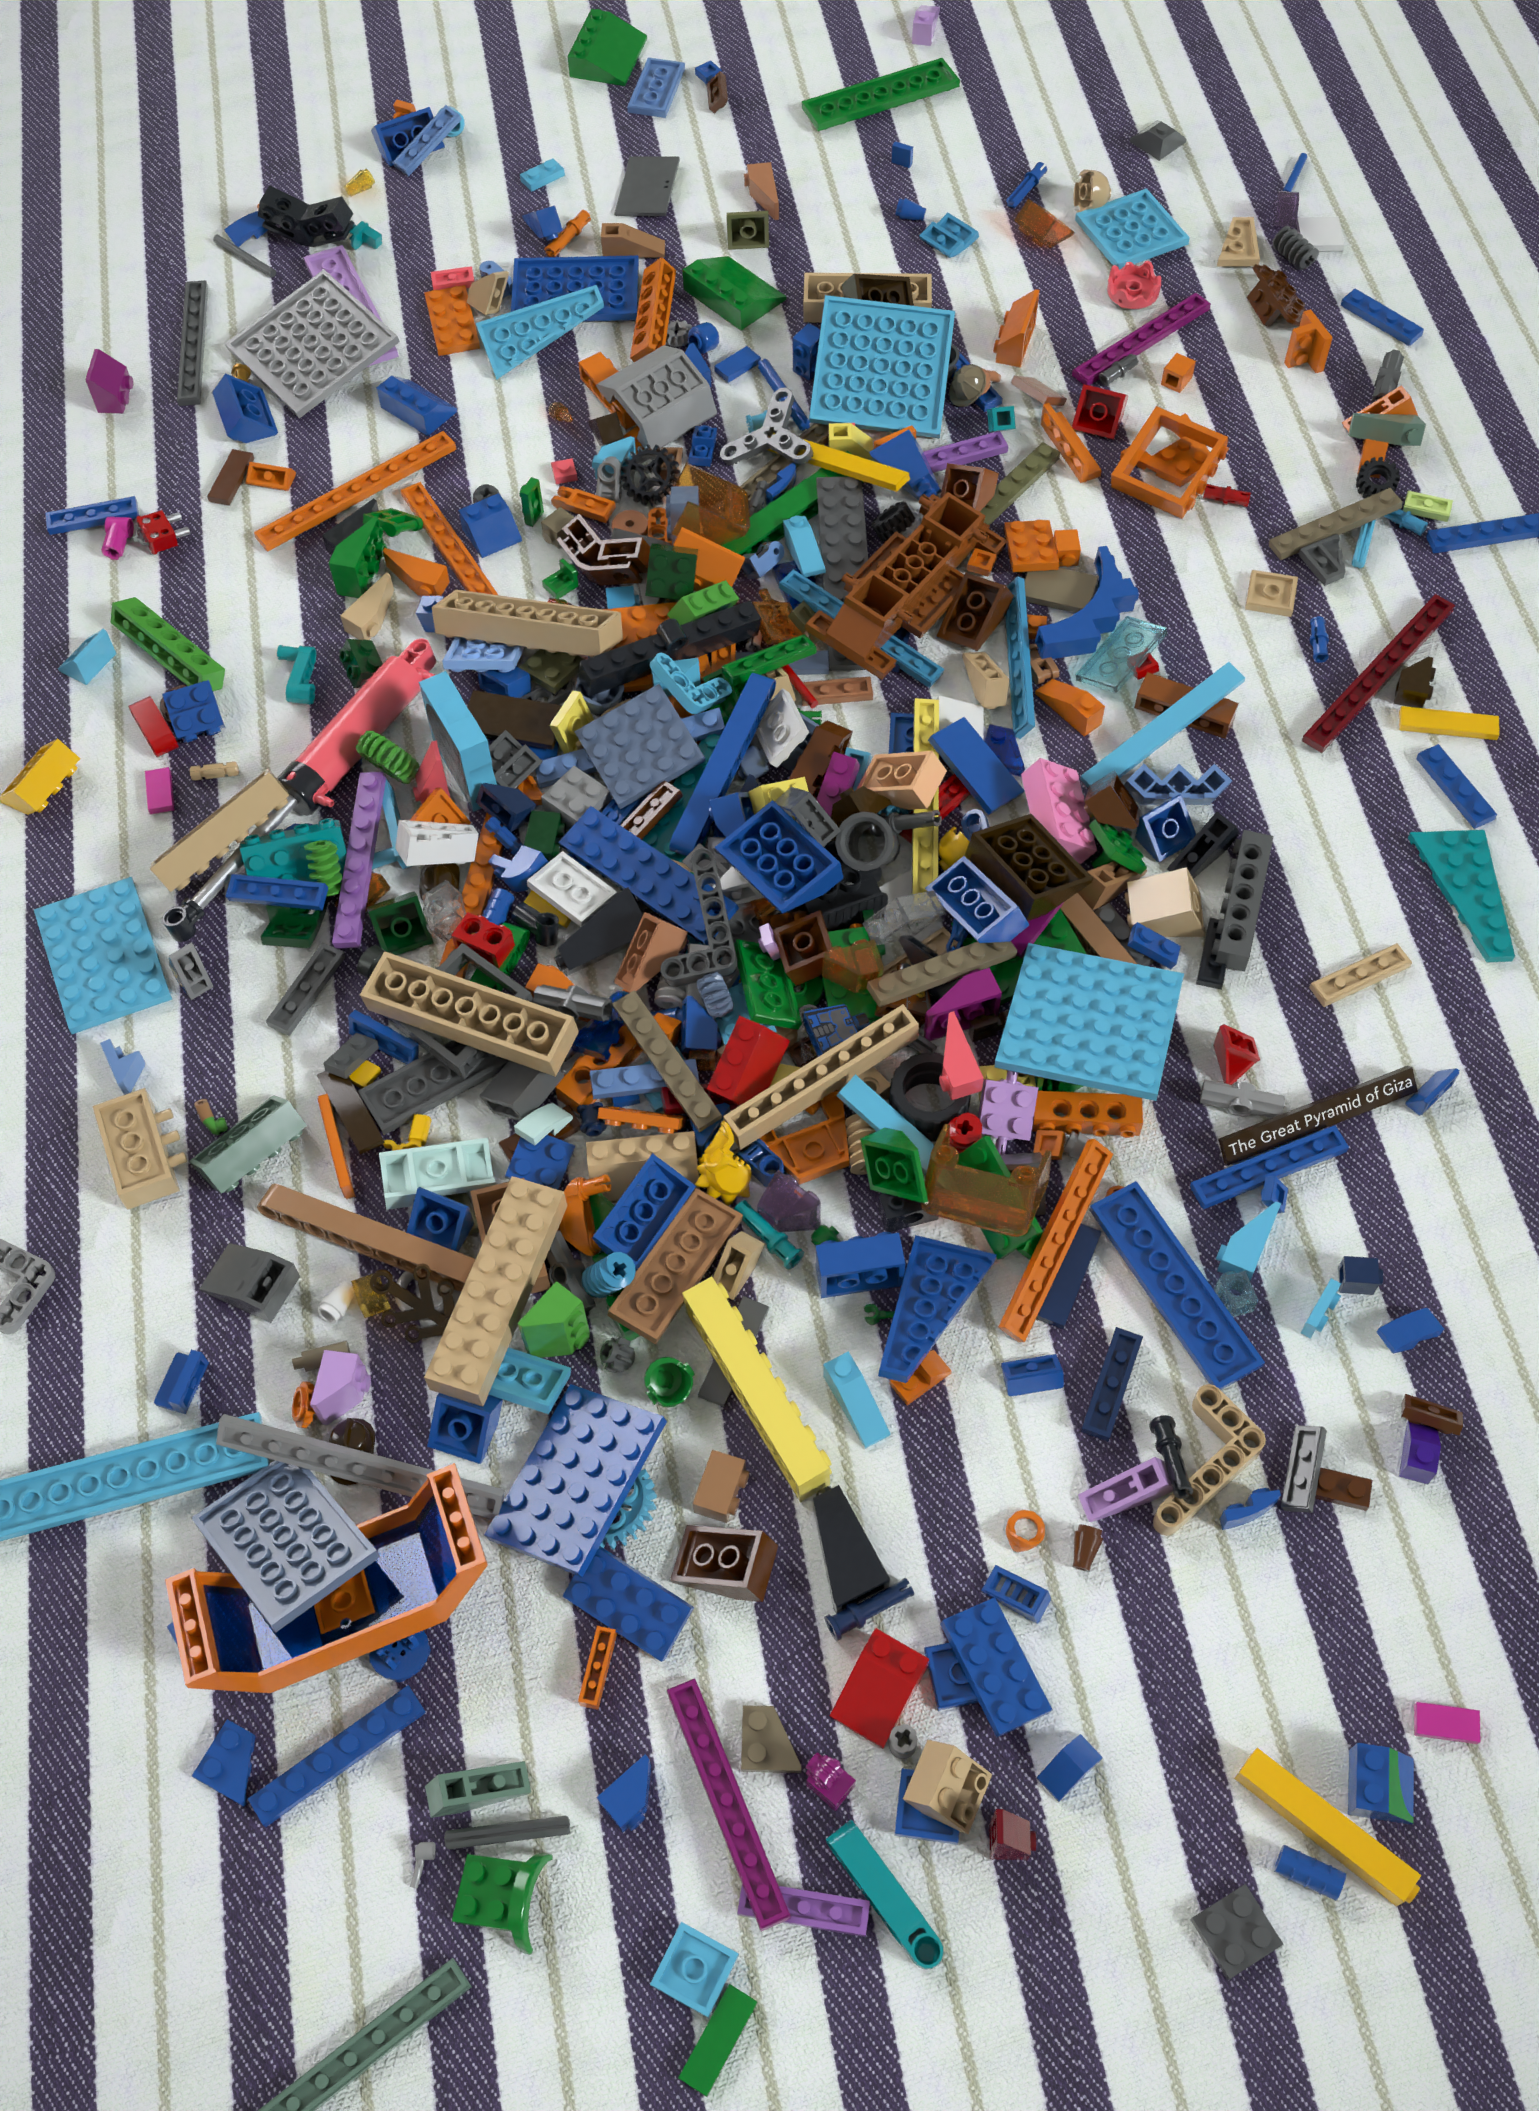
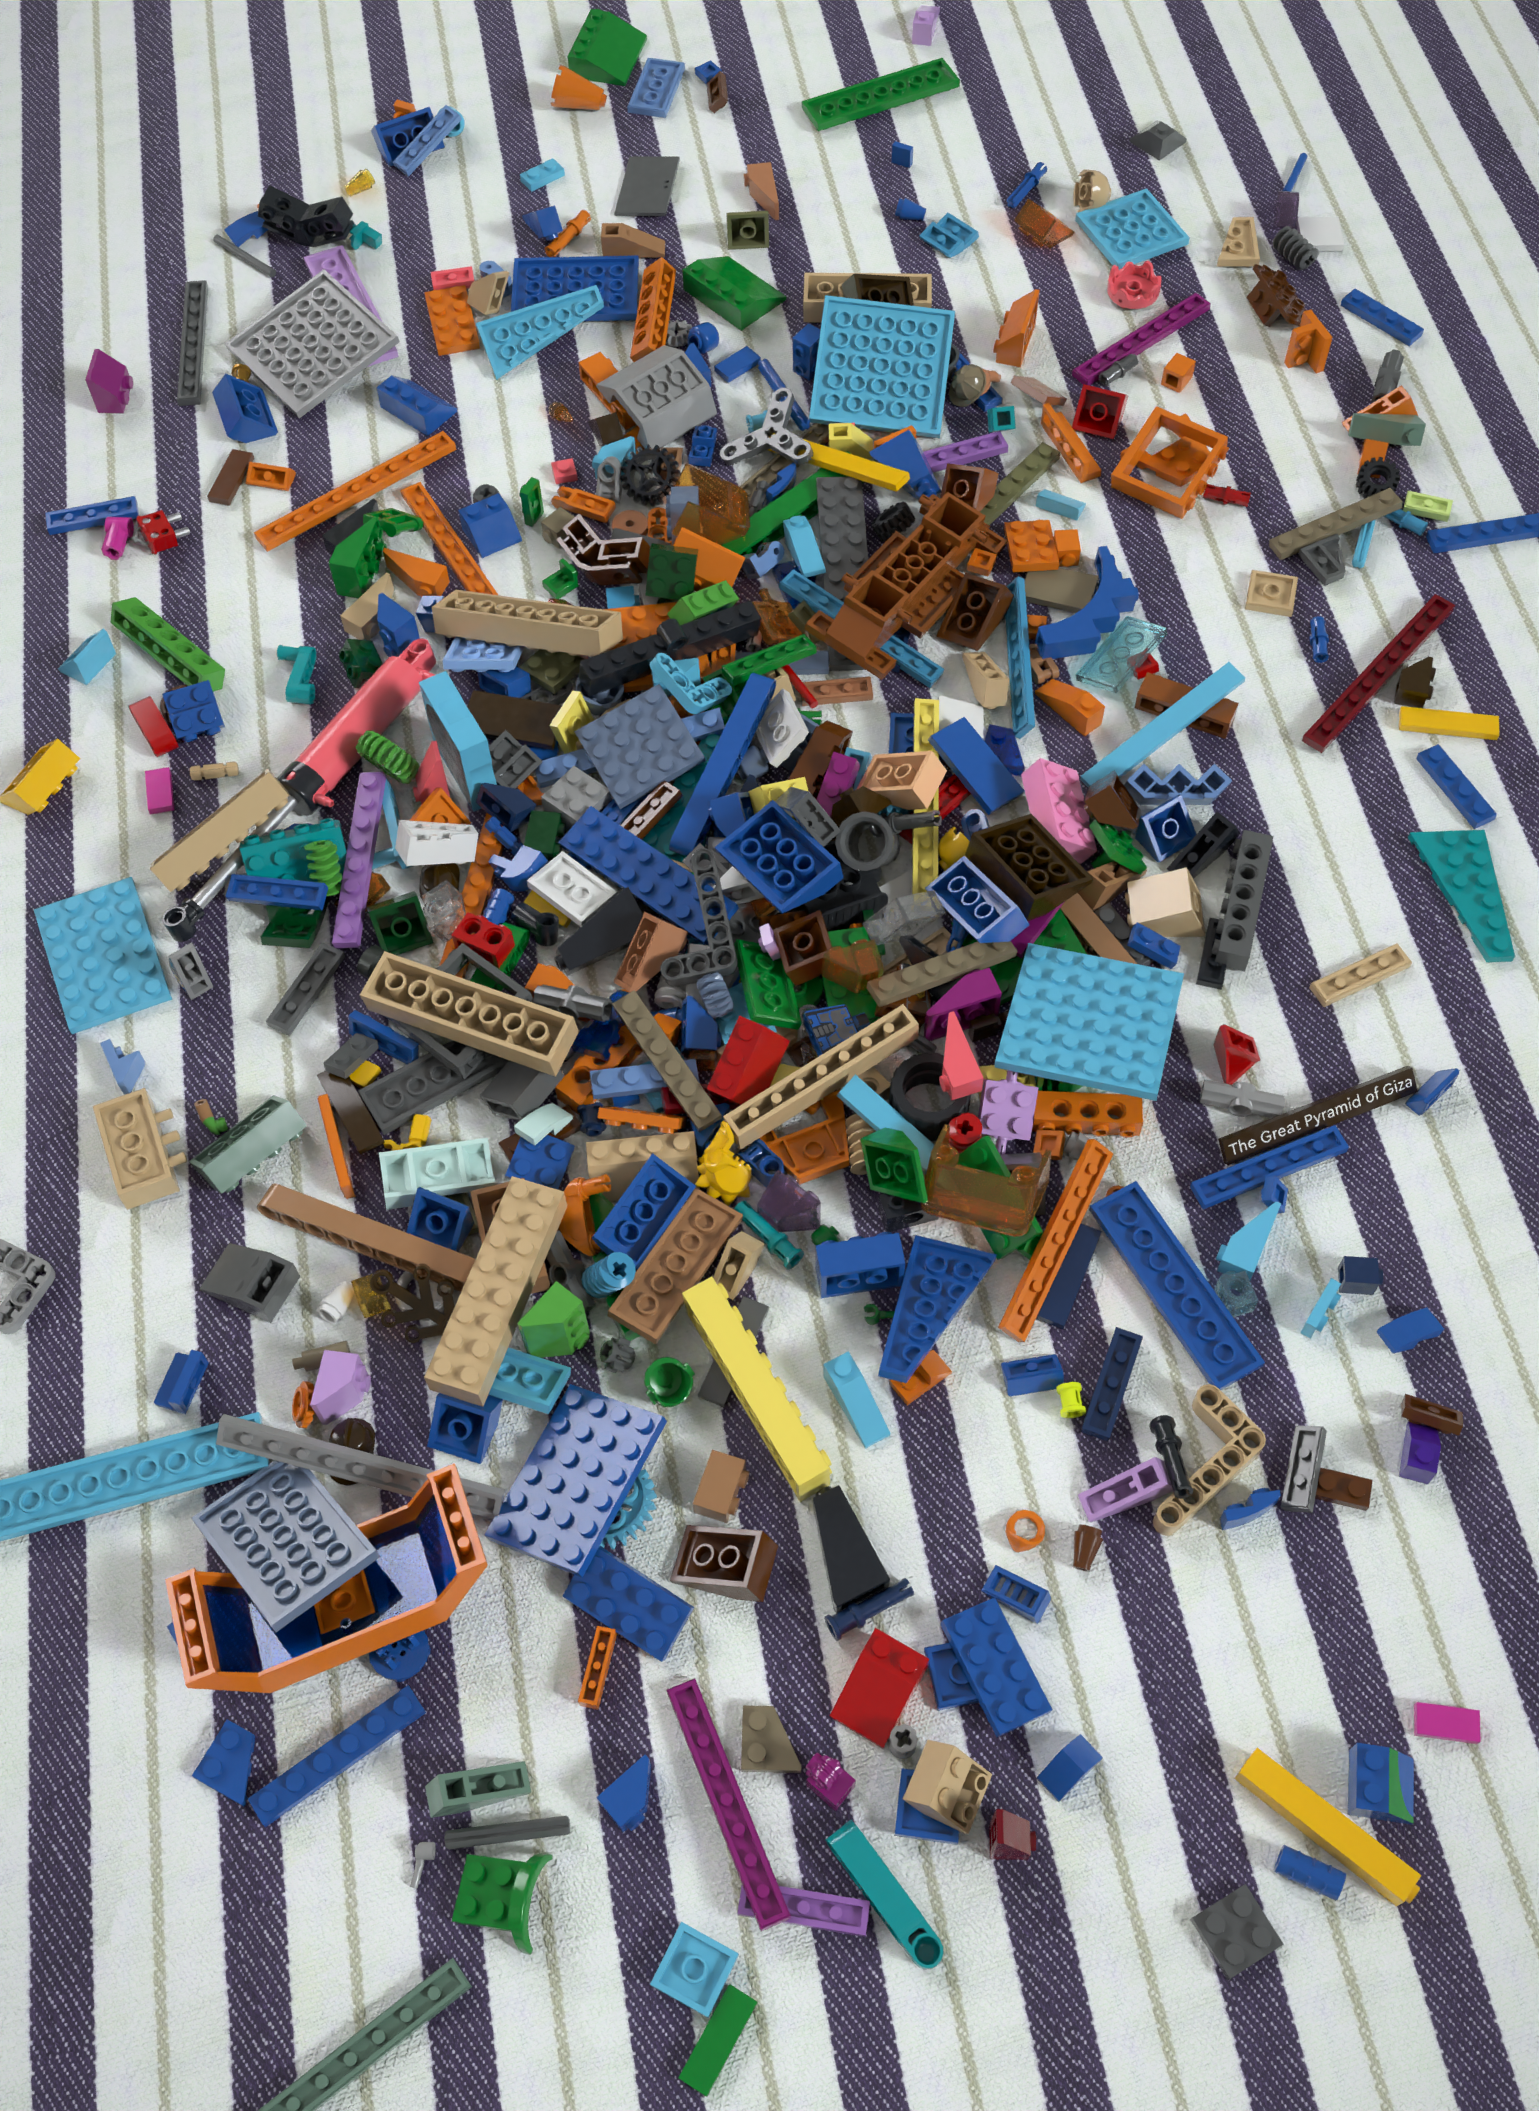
(395, 625): none -> blue slope
(576, 92): none -> orange cone
(1060, 504): none -> medium azure slope
(1071, 1400): none -> neon yellow bush

